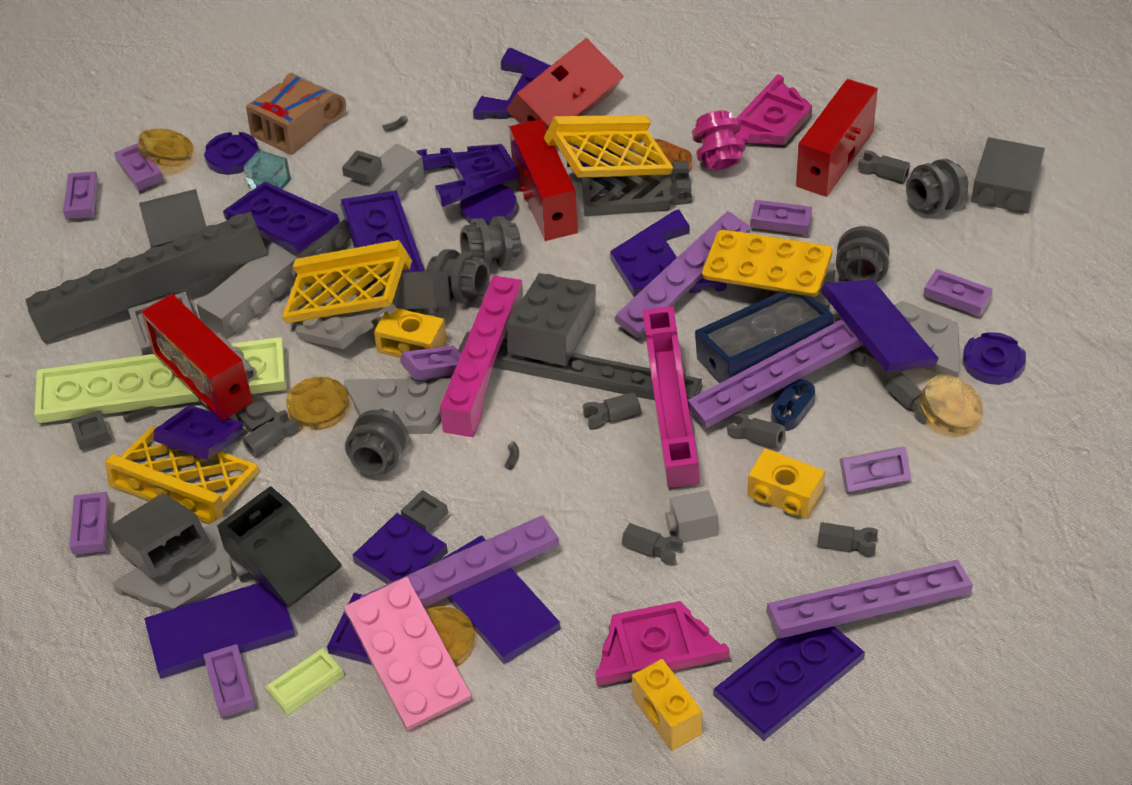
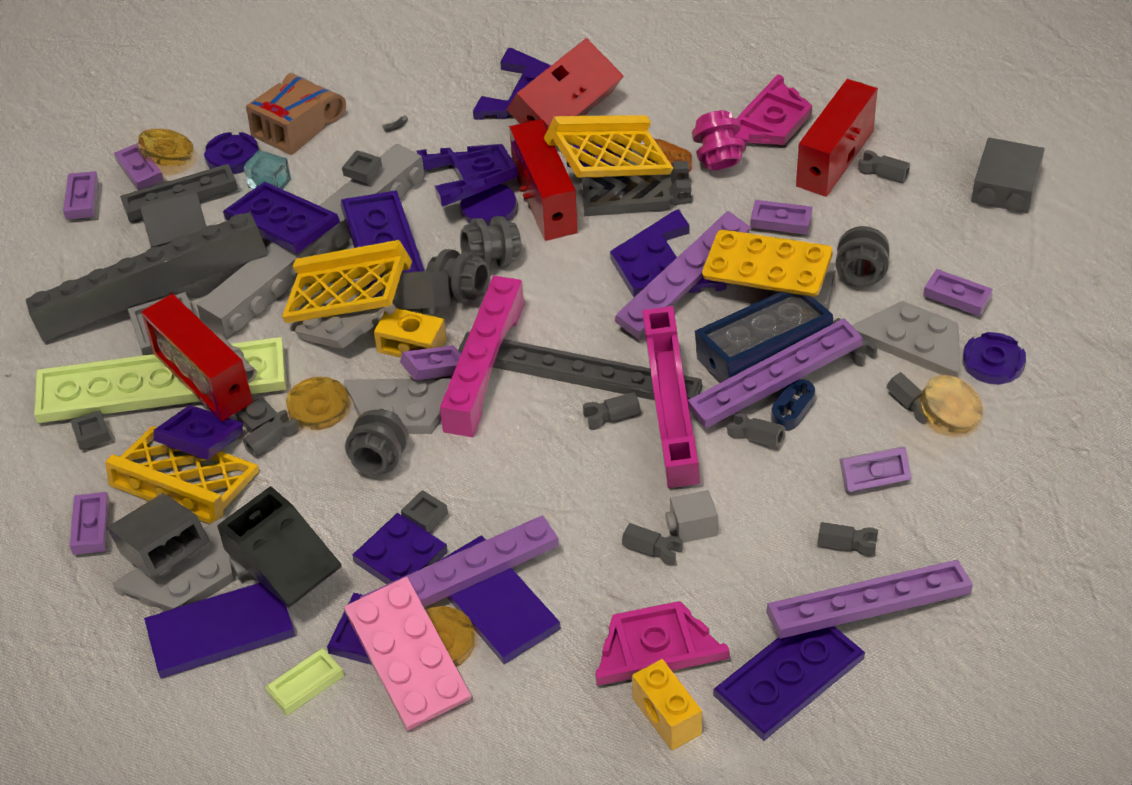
(137, 414): dark grey leg -> none
(207, 183): none -> dark grey plate
(229, 681): medium lavender plate -> none
(512, 448): dark grey leg -> none
(551, 319): dark grey brick -> none
(785, 483): yellow brick -> none
(879, 325): dark purple tile -> none
(937, 186): dark grey piece -> none

